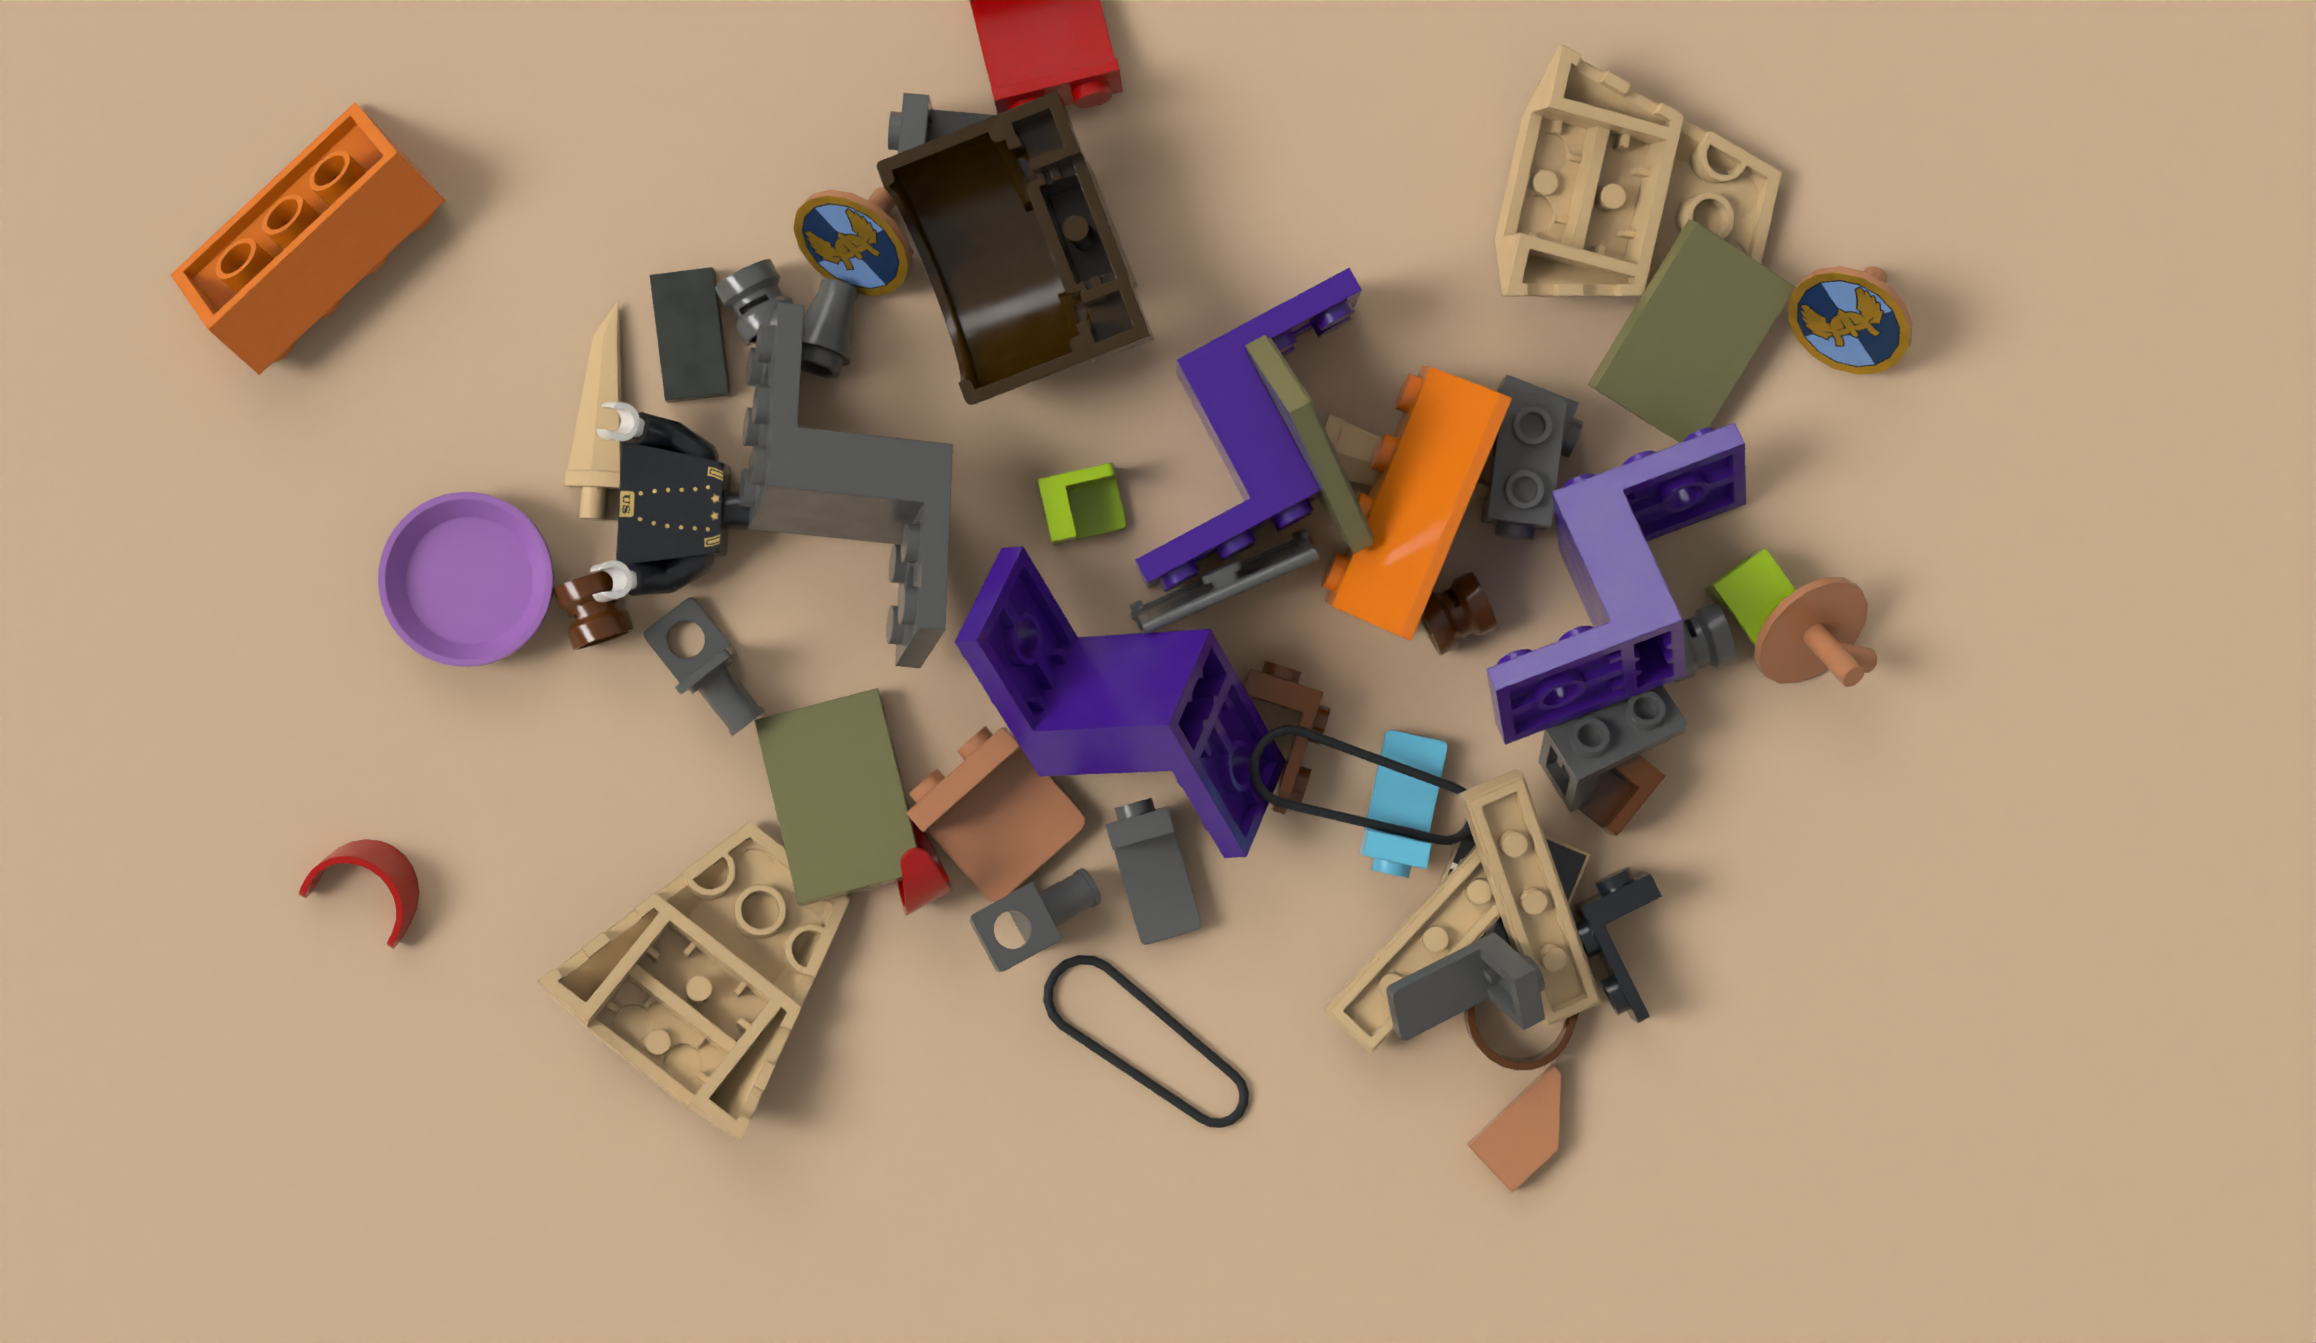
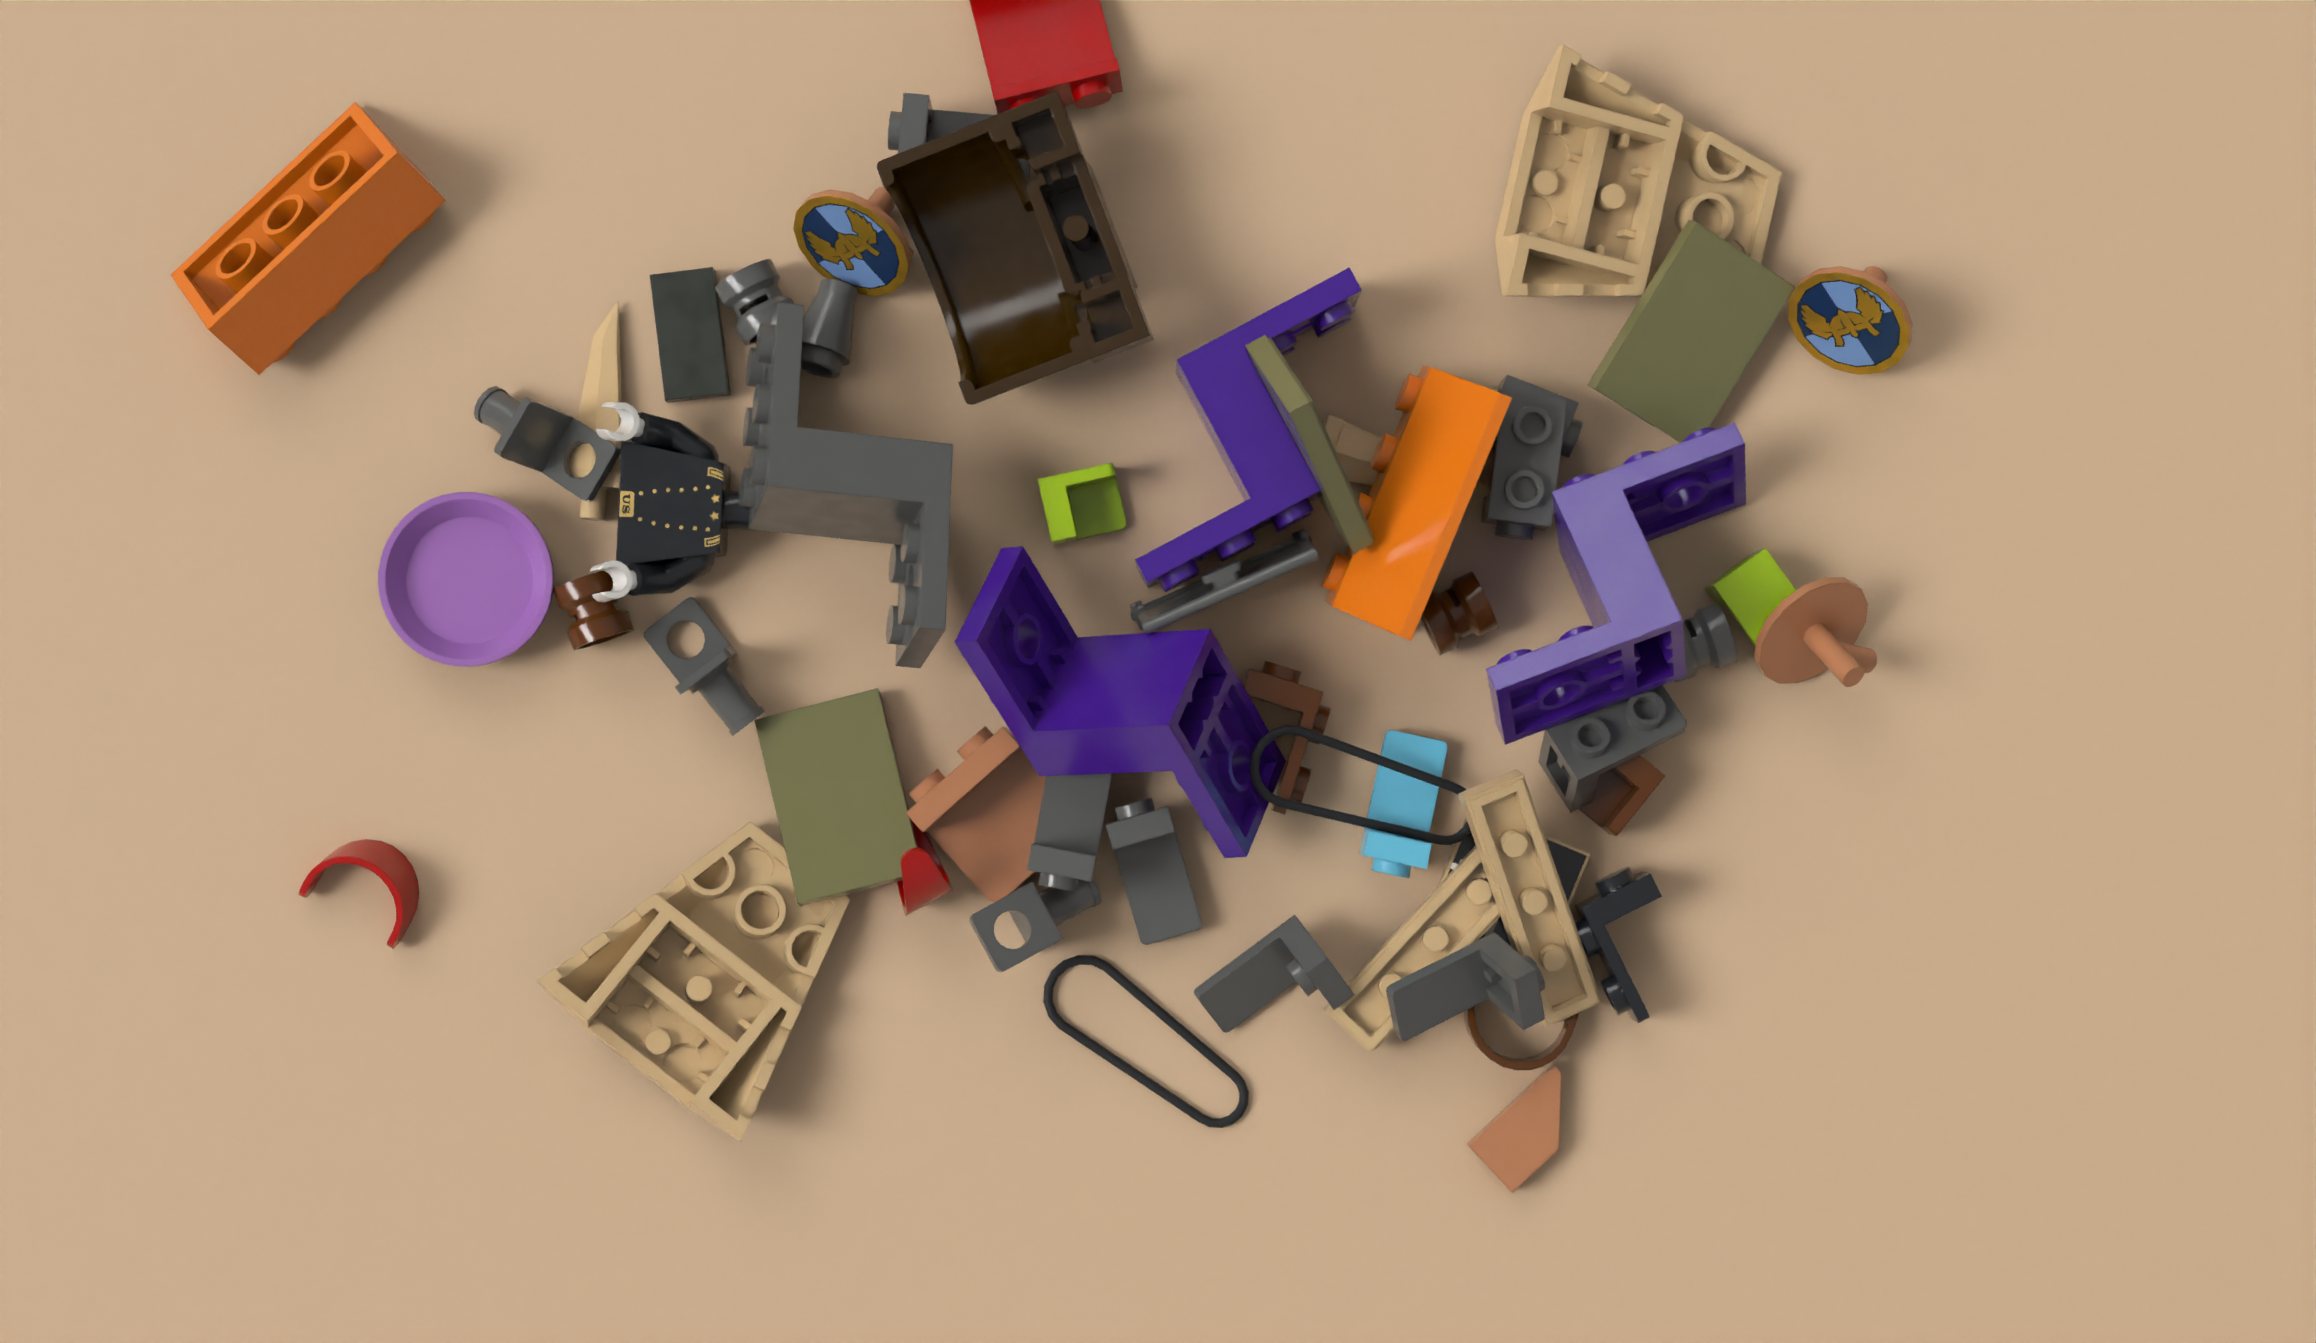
(544, 440): none -> dark grey bracket
(1069, 829): none -> dark grey bracket
(1268, 970): none -> dark grey bracket

